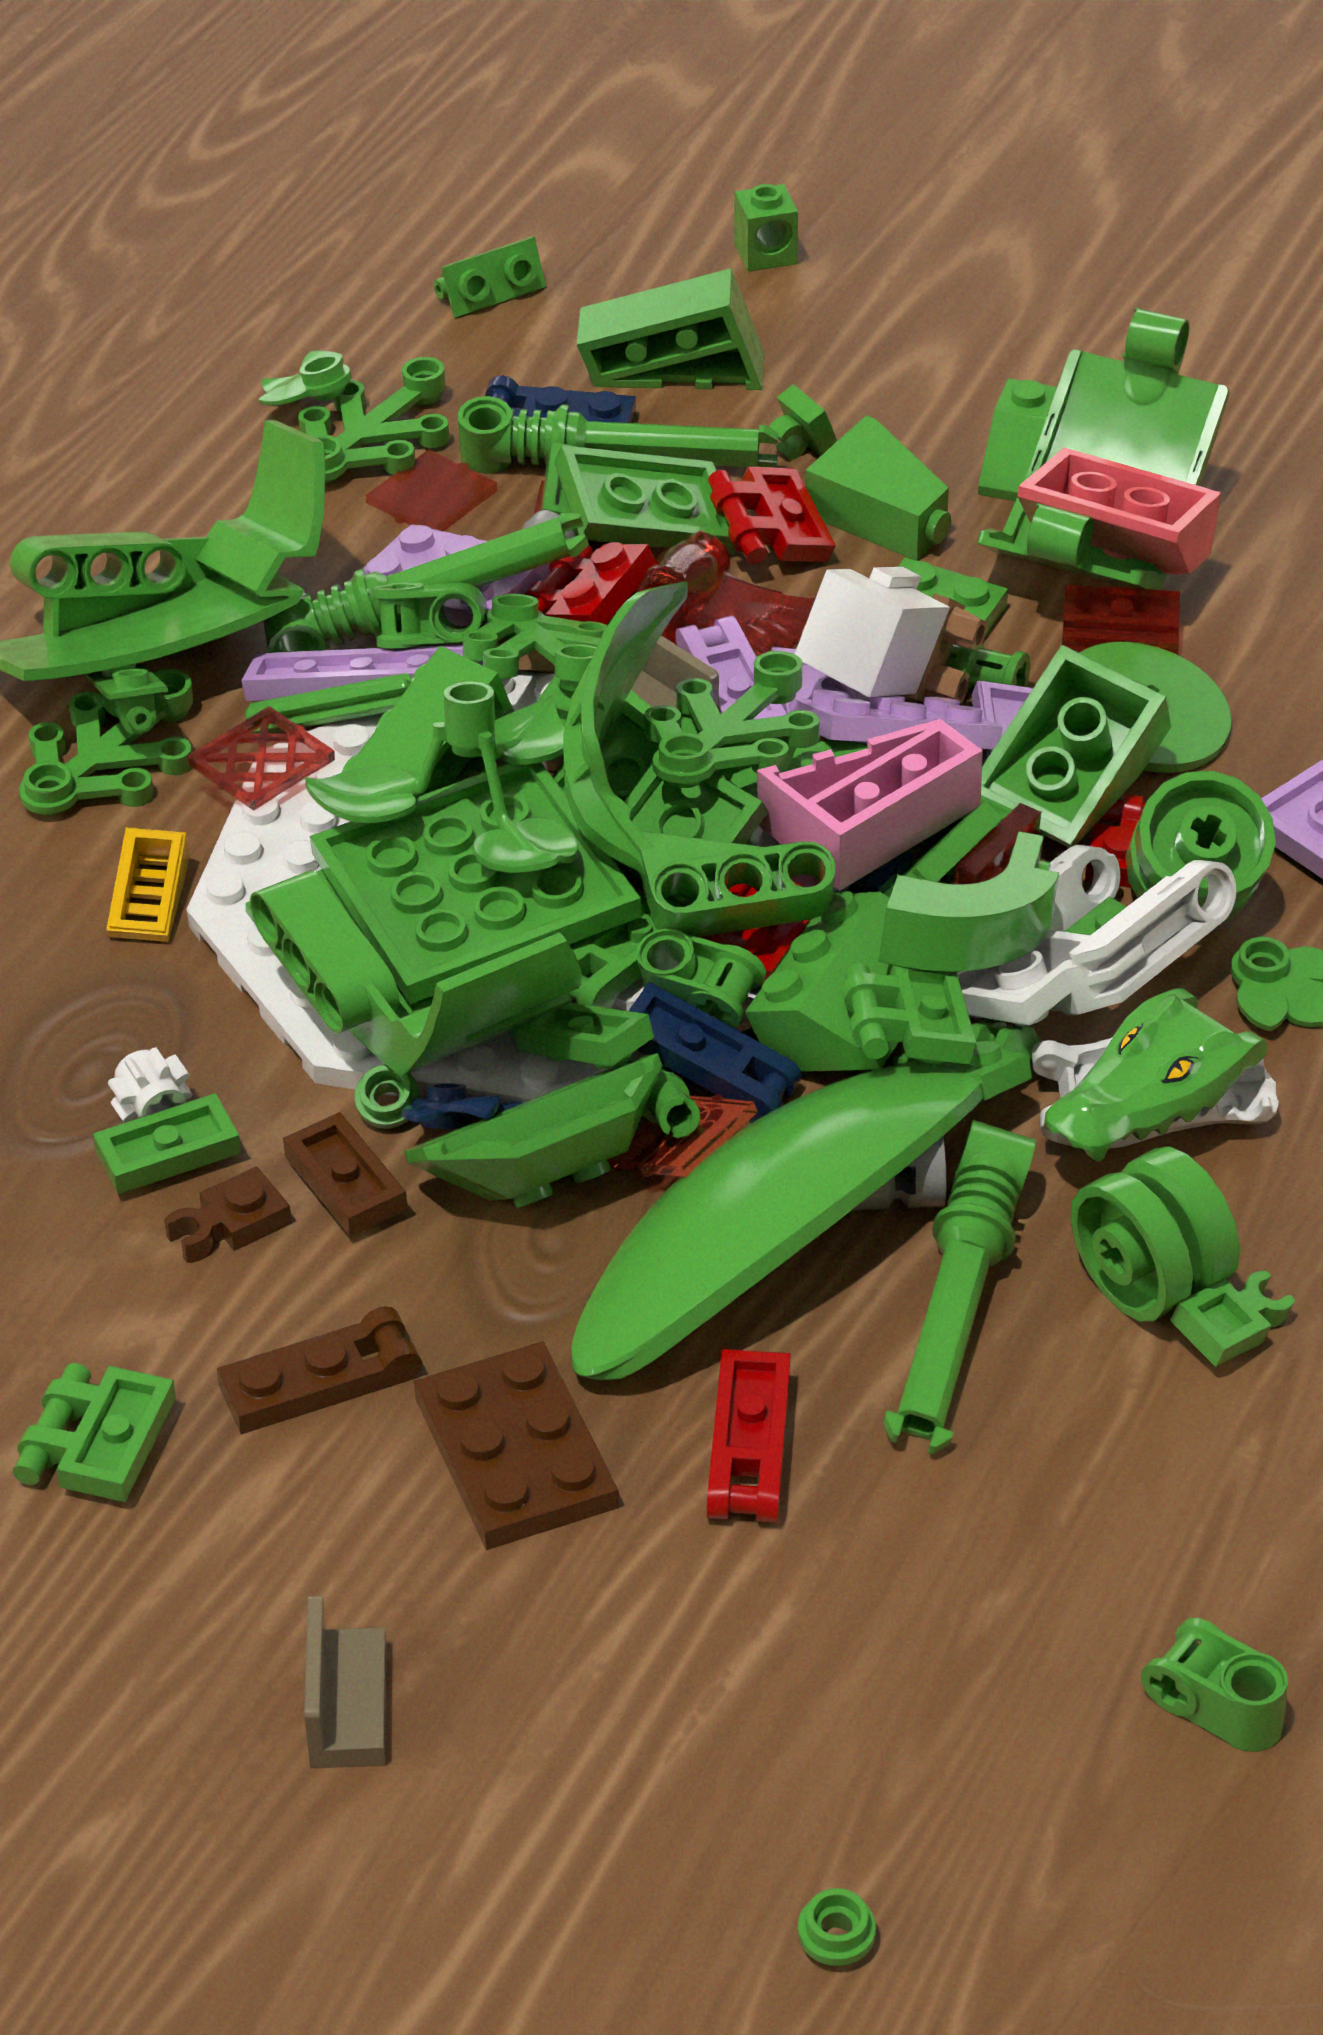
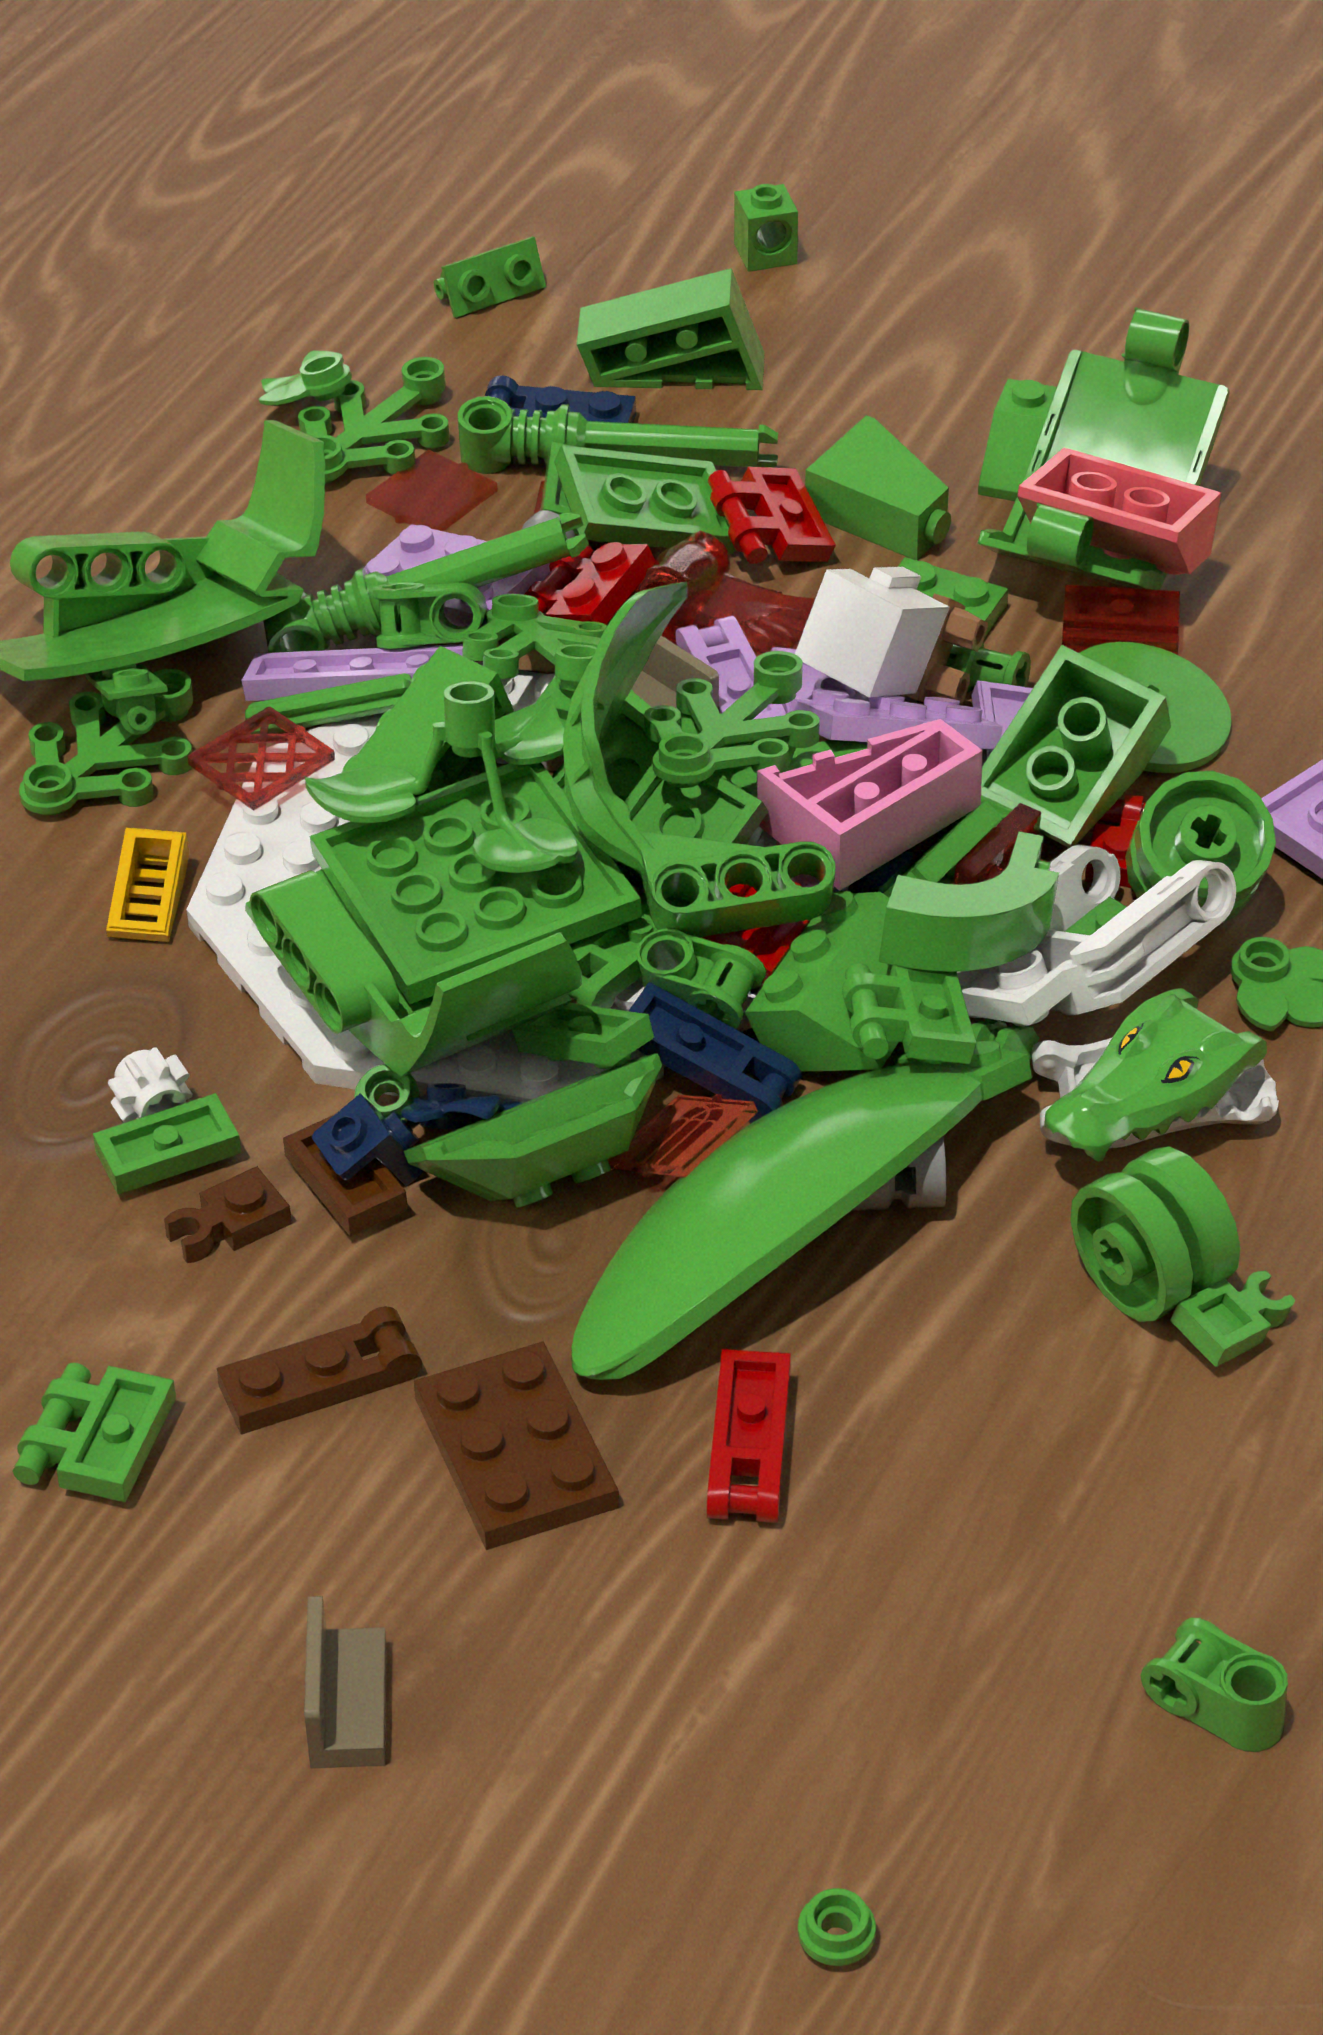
(363, 1133): none -> dark blue bracket
(672, 1106): bright green pin -> none
(801, 425): bright green tile -> none
(972, 1237): bright green piece -> none

